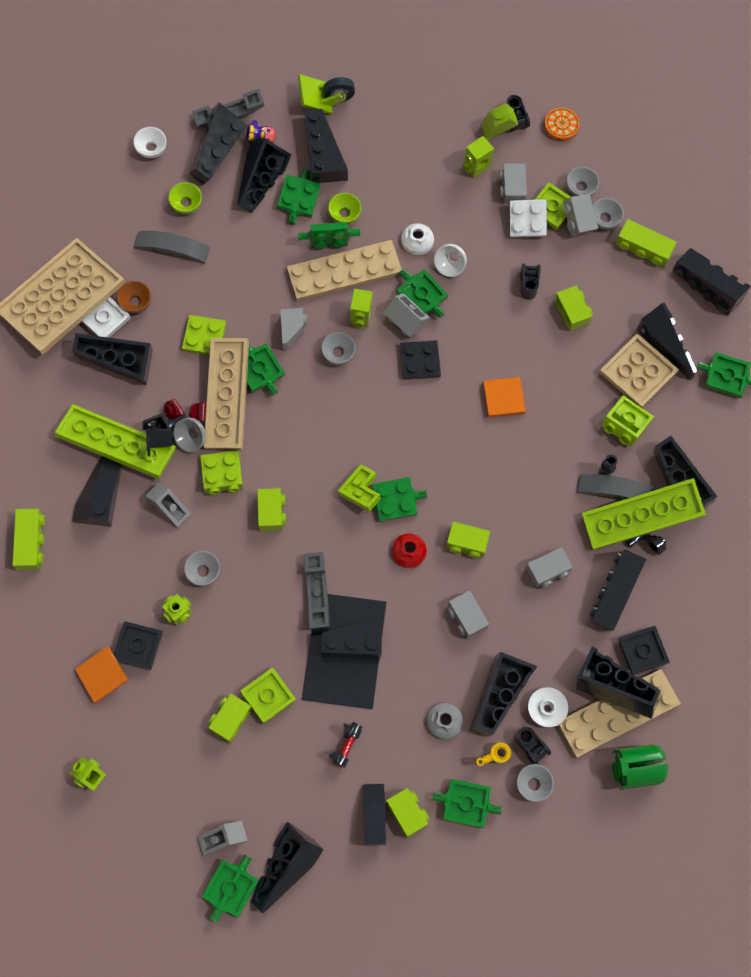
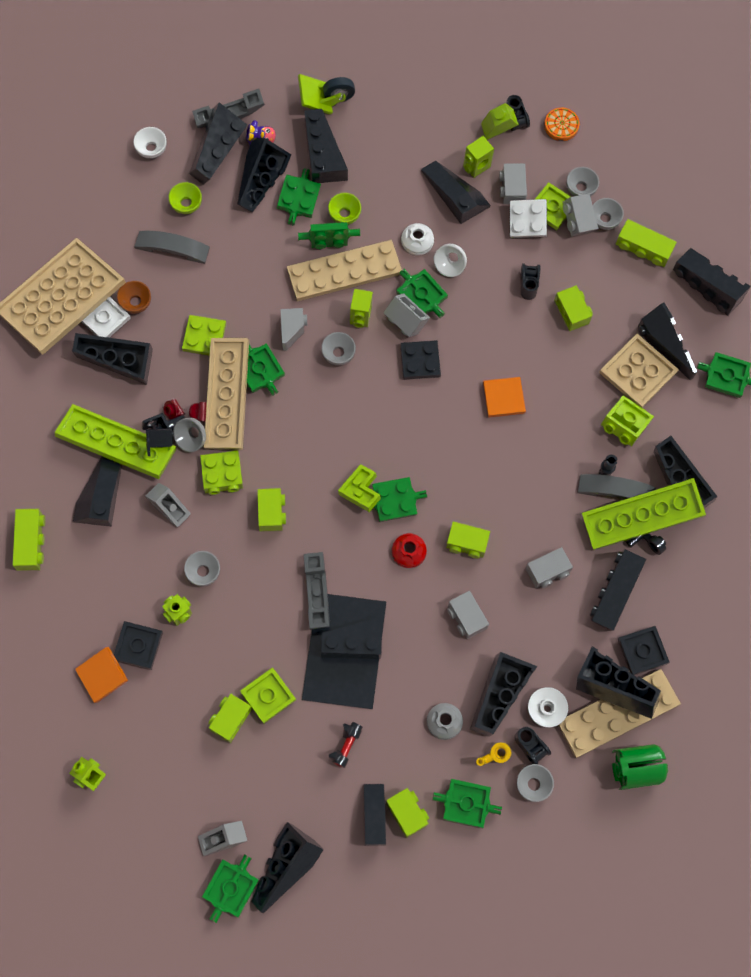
(457, 194): none -> black wedge

